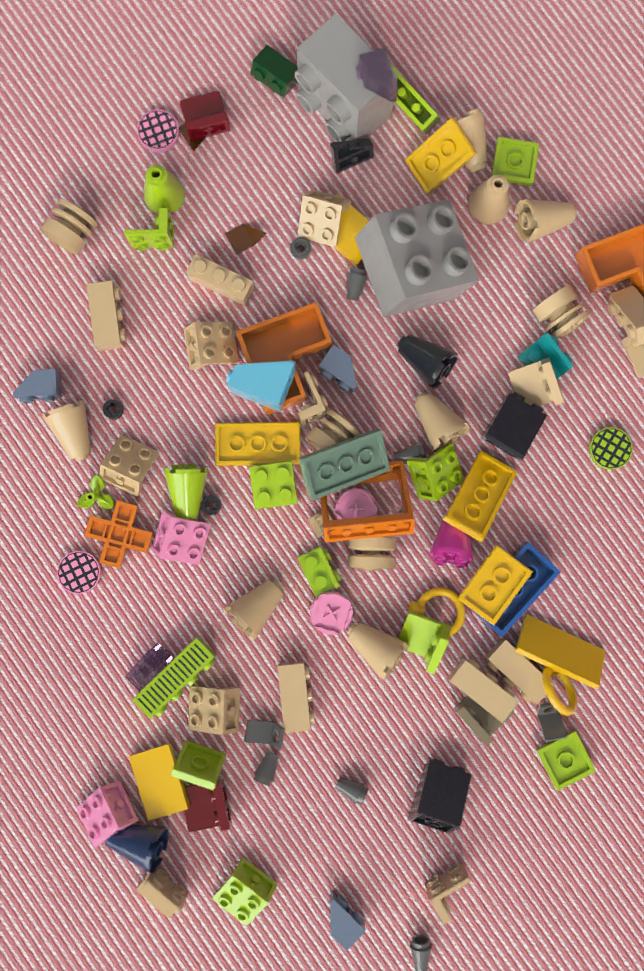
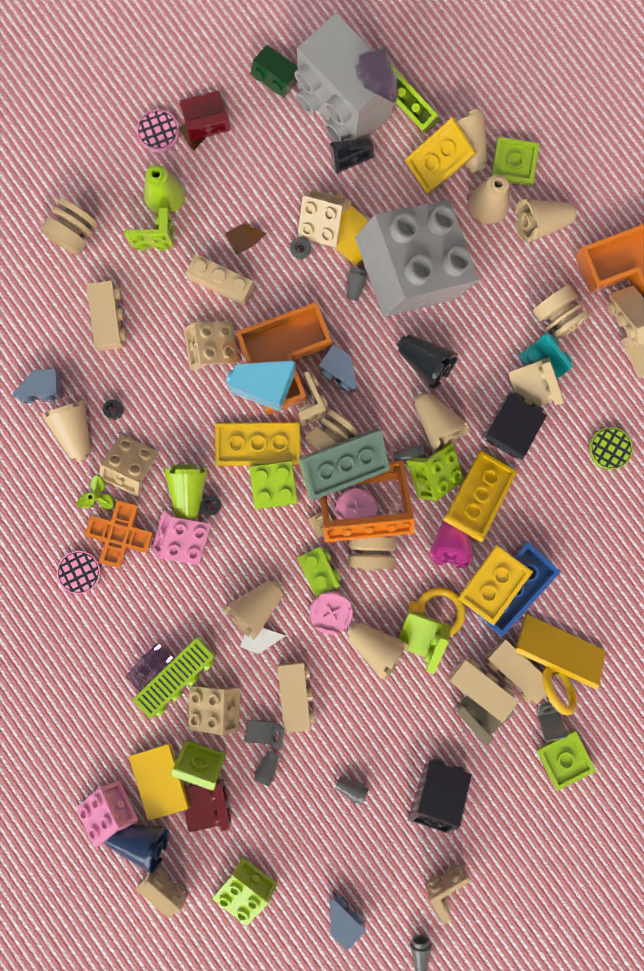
(262, 641): none -> white sticker

